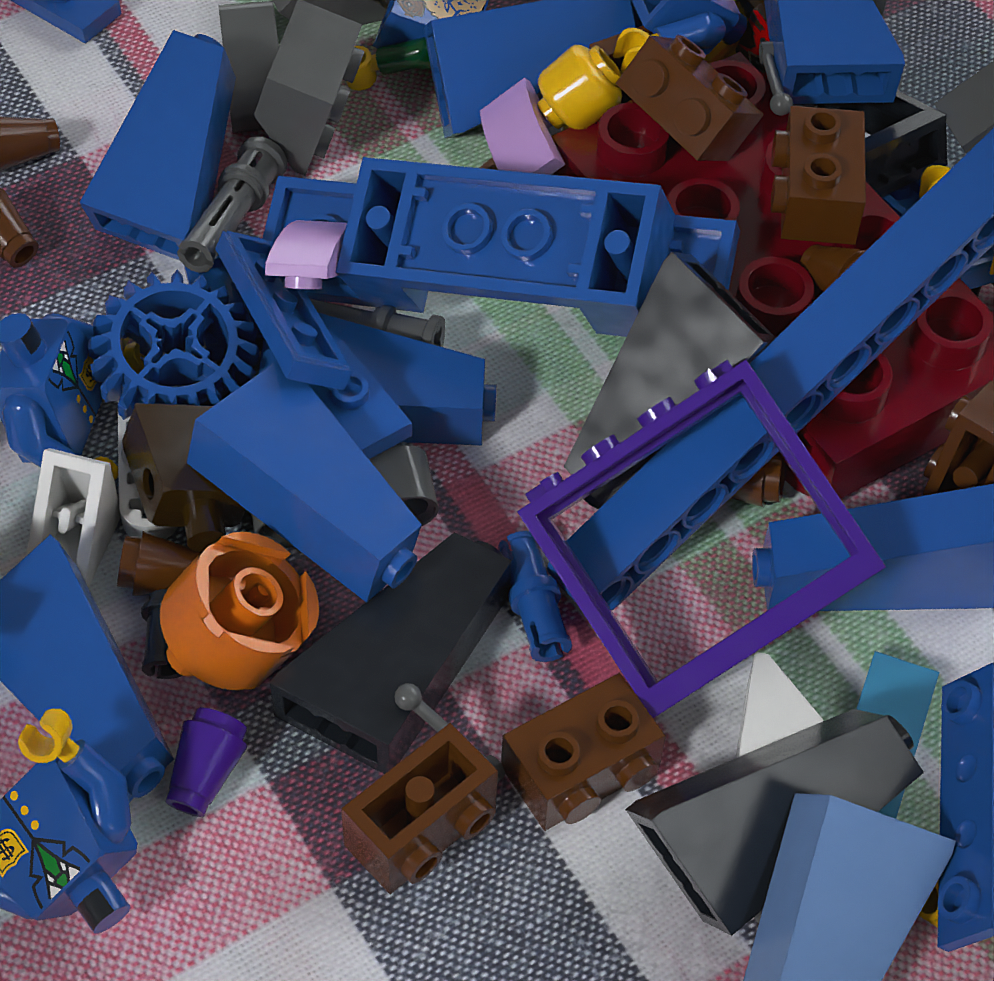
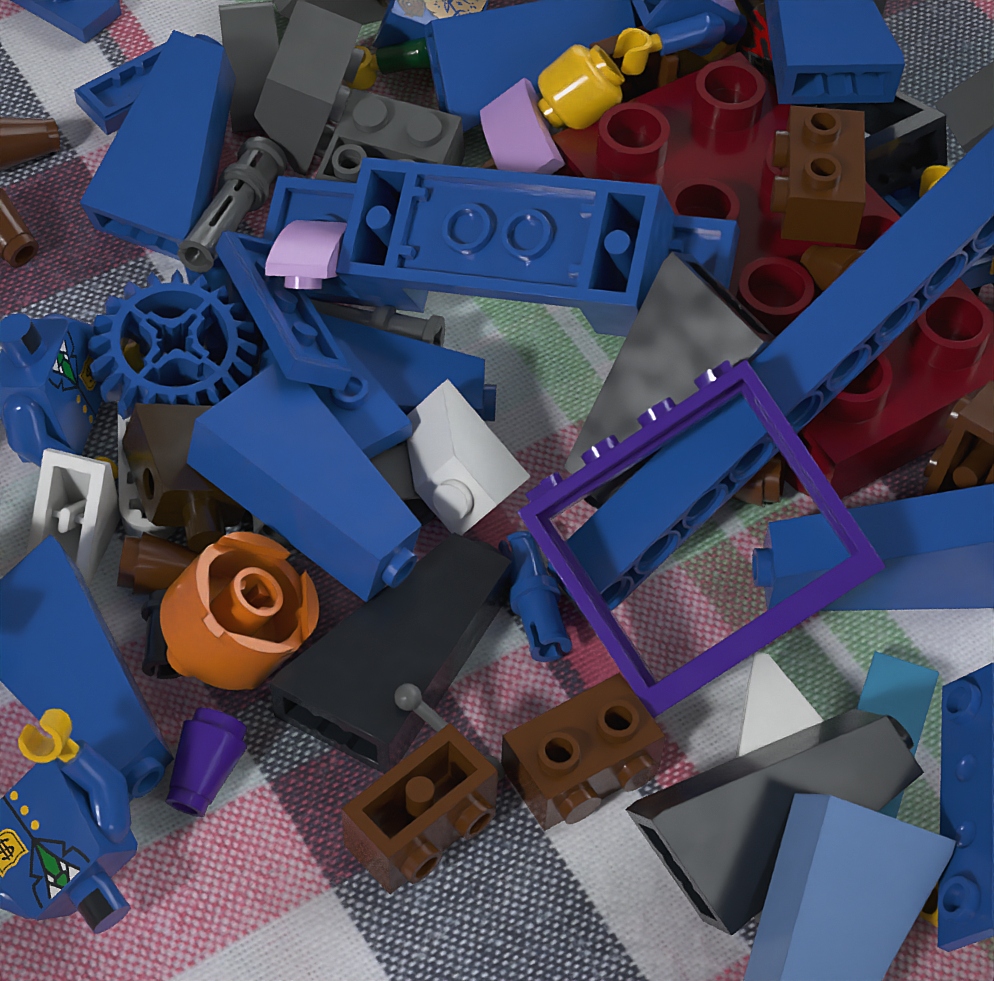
(113, 93): none -> blue plate
(392, 131): none -> dark grey slope
(459, 460): none -> white slope
(690, 98): reddish brown brick -> none
(781, 101): dark grey hinge -> none

